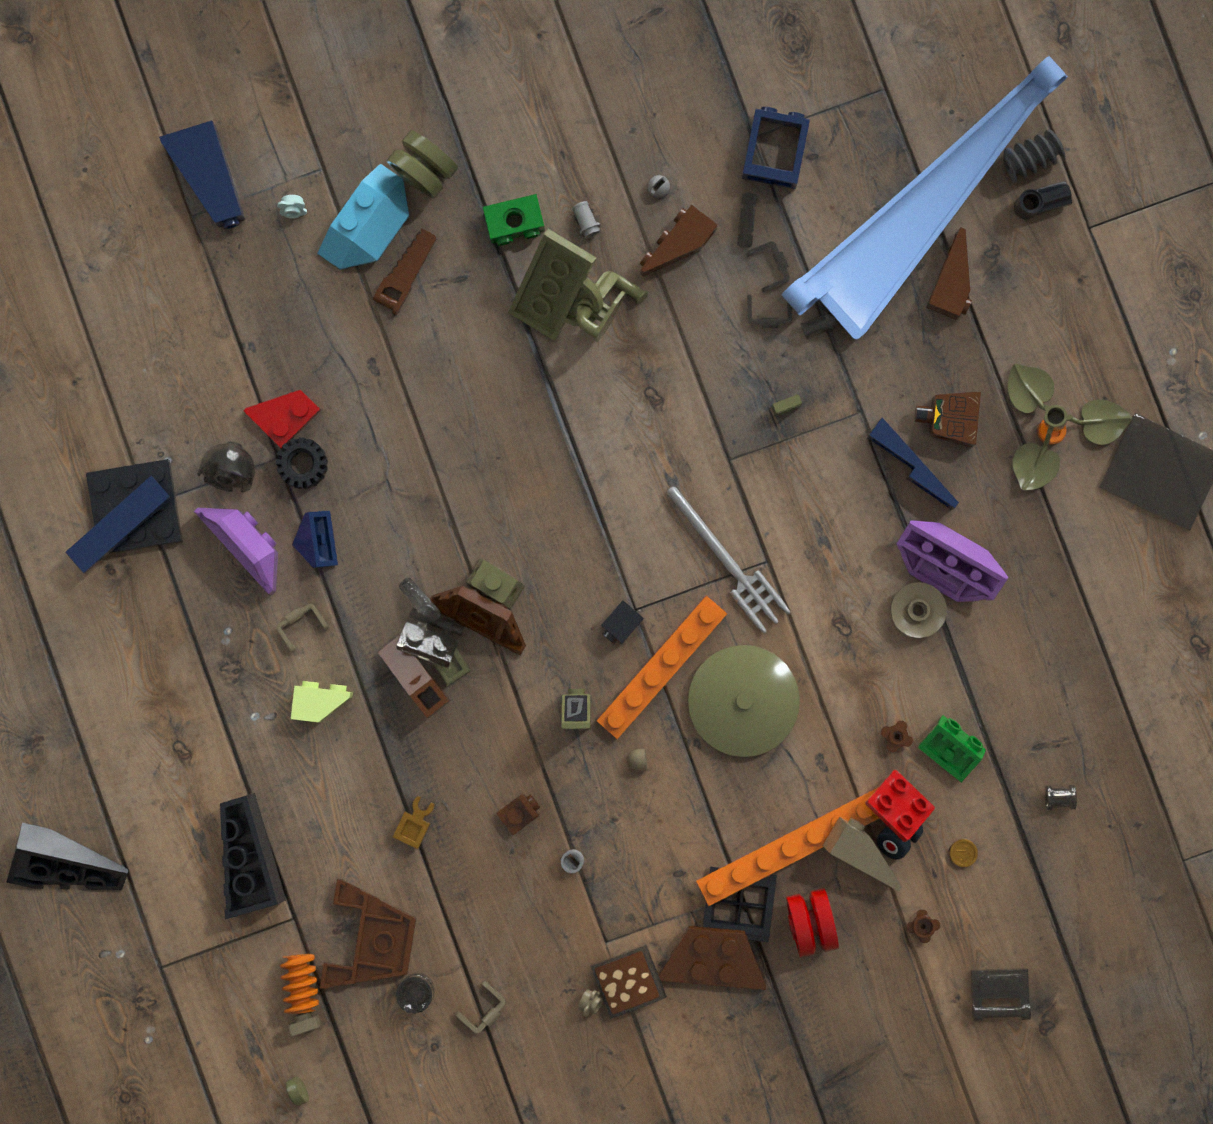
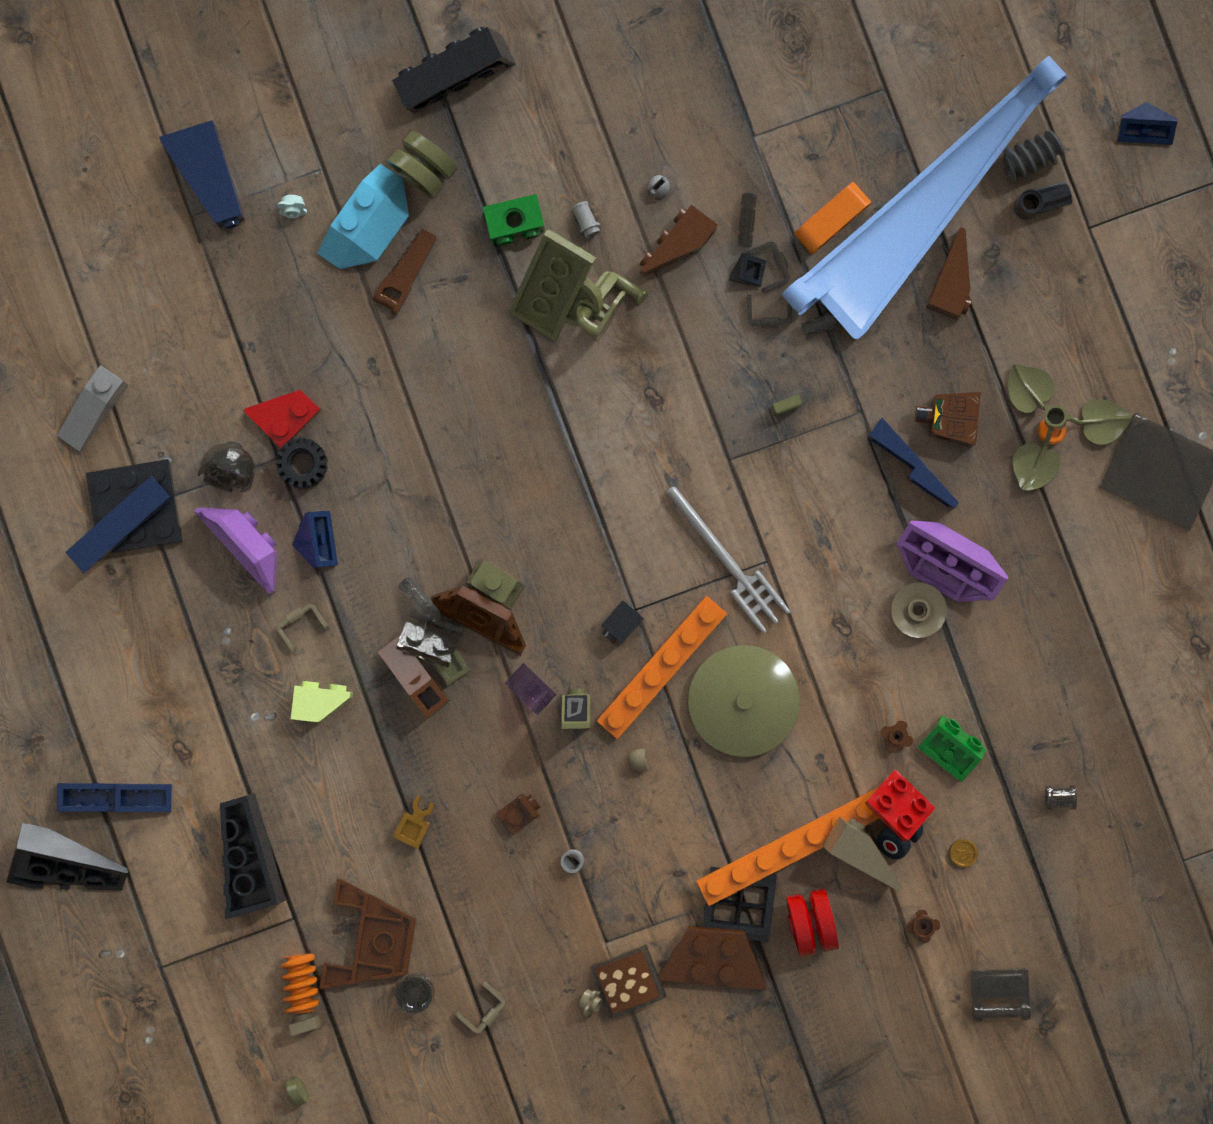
(92, 407): none -> light grey slope
(113, 797): none -> dark blue slope
(452, 68): none -> black wedge
(530, 689): none -> clear purple slope
(748, 270): none -> black slope
(772, 175): dark blue window -> none
(832, 218): none -> orange beam
(1147, 125): none -> dark blue slope

